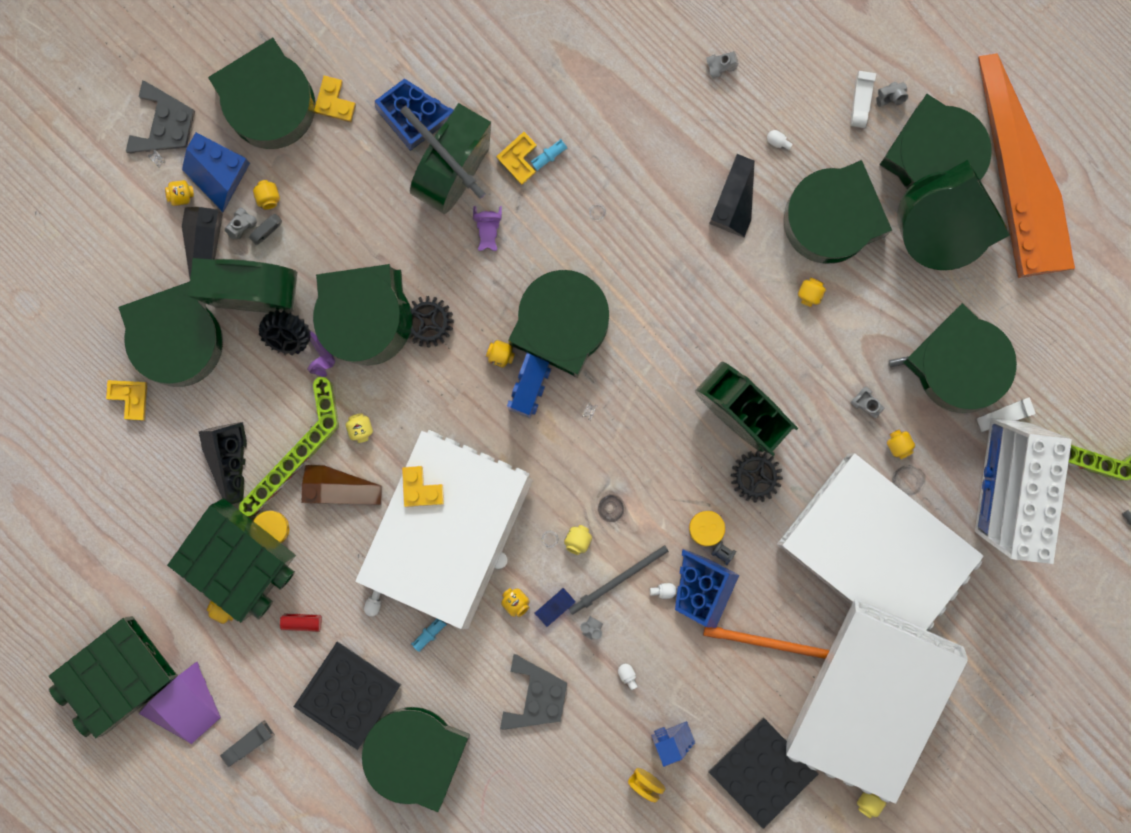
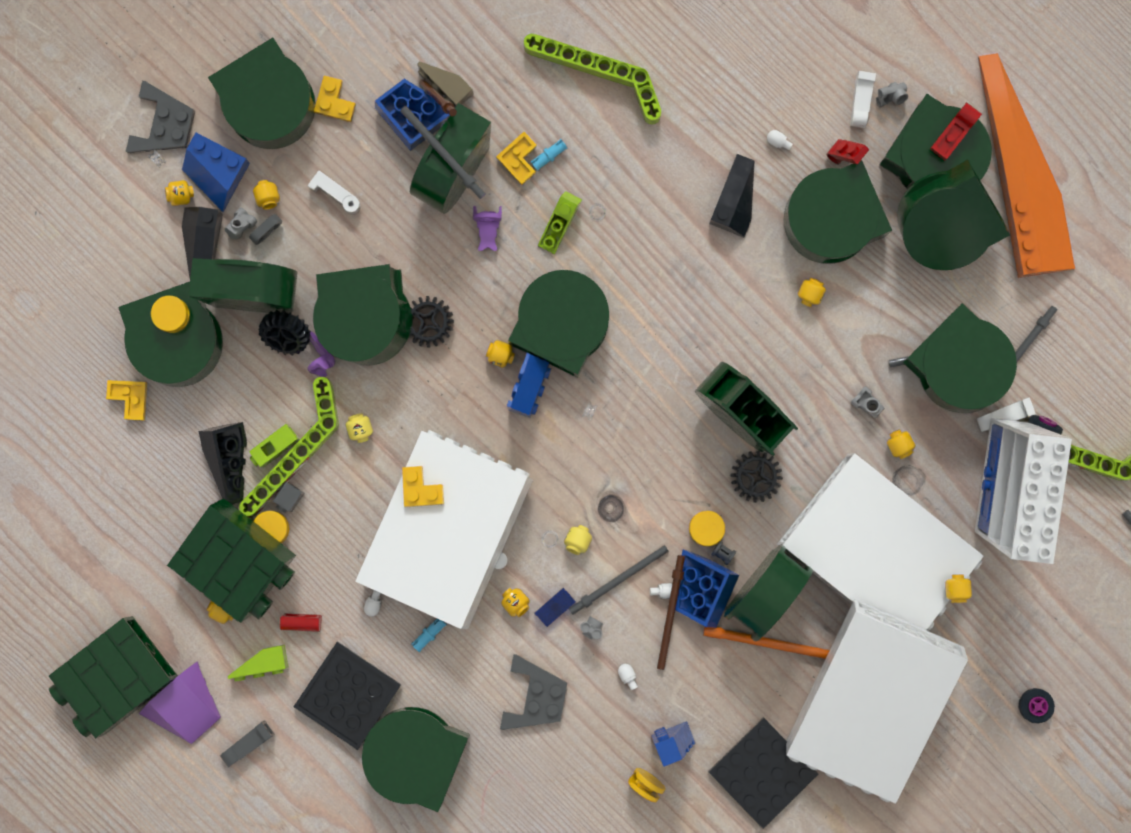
(170, 314): none -> yellow head
(266, 660): none -> lime slope
(273, 446): none -> lime brick
(288, 497): none -> dark grey brick
(331, 486): reddish brown wedge -> none
(334, 190): none -> white leg
(446, 106): none -> reddish brown bar
(447, 83): none -> dark tan slope
(559, 222): none -> lime slope
(593, 69): none -> lime beam
(677, 576): none -> reddish brown bar
(718, 64): light grey plate -> none
(768, 592): none -> dark green brick
(847, 151): none -> red plate
(870, 805): light yellow head -> none
(955, 131): none -> red plate
(958, 589): none -> yellow head
(1042, 323): none -> dark grey bar
(1042, 709): none -> black wheel
(1045, 423): none -> black wheel

